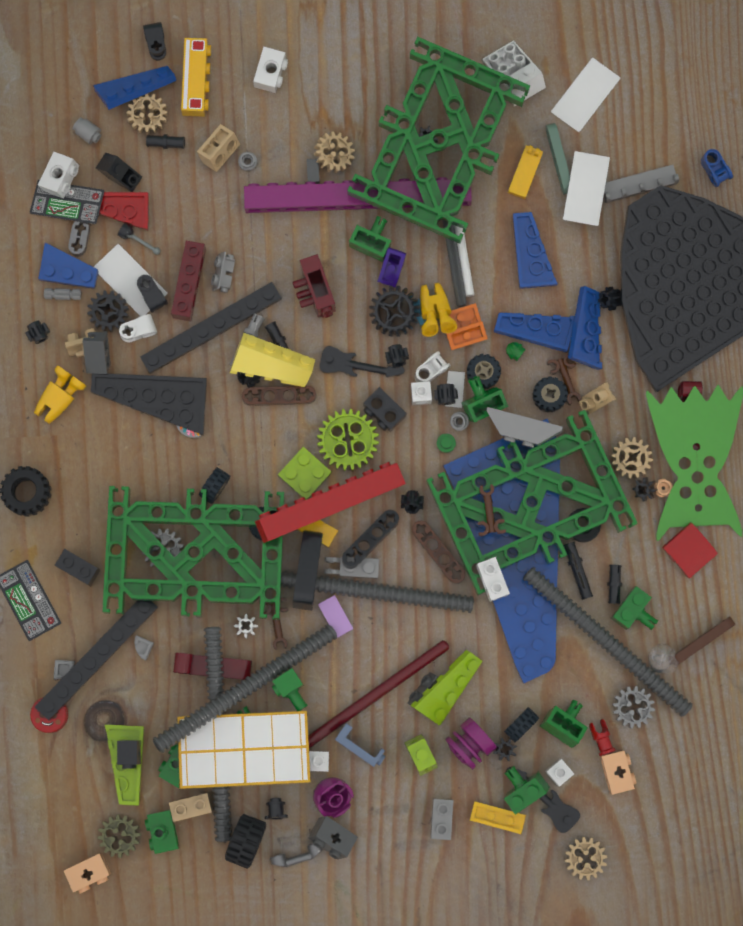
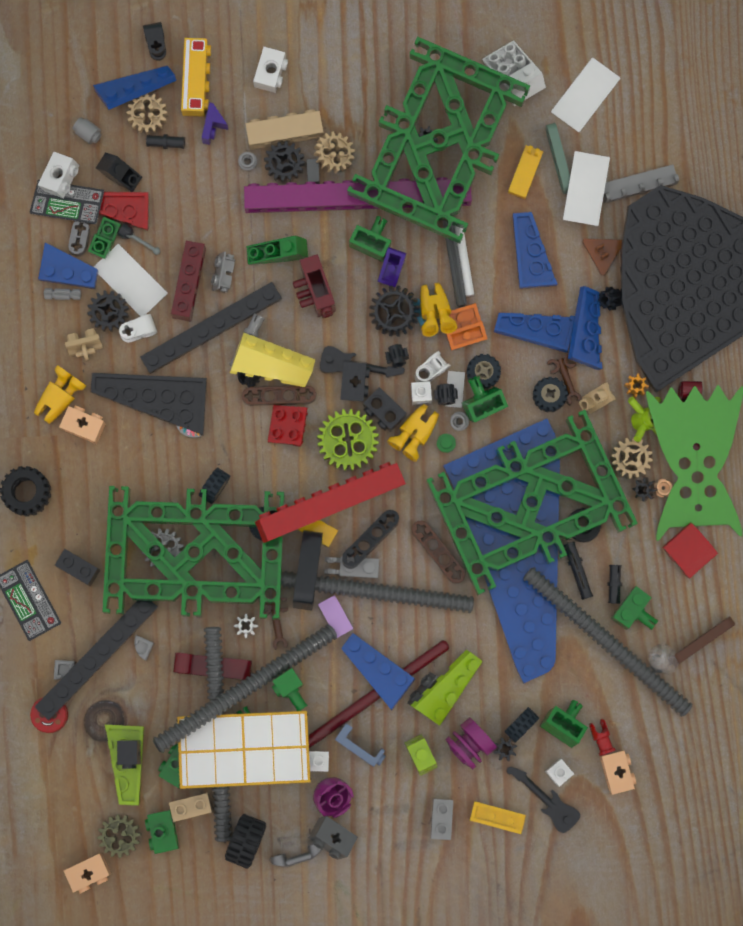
(37, 332): black gear -> none
(71, 424): none -> light nougat brick
(96, 353): dark grey hinge -> none
(105, 237): none -> green slope
(152, 296): black piece -> none
(213, 119): none -> dark purple slope
(218, 148): tan brick -> none
(275, 809): black brick -> none
(276, 335): black pin -> none
(278, 250): none -> green slope
(281, 168): none -> black gear
(287, 425): none -> red hinge
(290, 128): none -> tan brick
(304, 473): lime plate -> none
(352, 369): none -> black brick
(381, 673): none -> blue wing
(412, 502): black gear -> none
(416, 430): none -> yellow piece
(491, 525): reddish brown bar -> none
(492, 579): white brick -> none
(514, 350): green plate -> none
(522, 428): light grey wedge -> none
(524, 791): green brick -> none
(584, 846): tan gear -> none
(602, 252): none -> dark orange piece
(636, 391): none -> light orange gear
(639, 696): light grey gear -> none
(642, 419): none -> lime bar
(717, 168): blue piece -> none

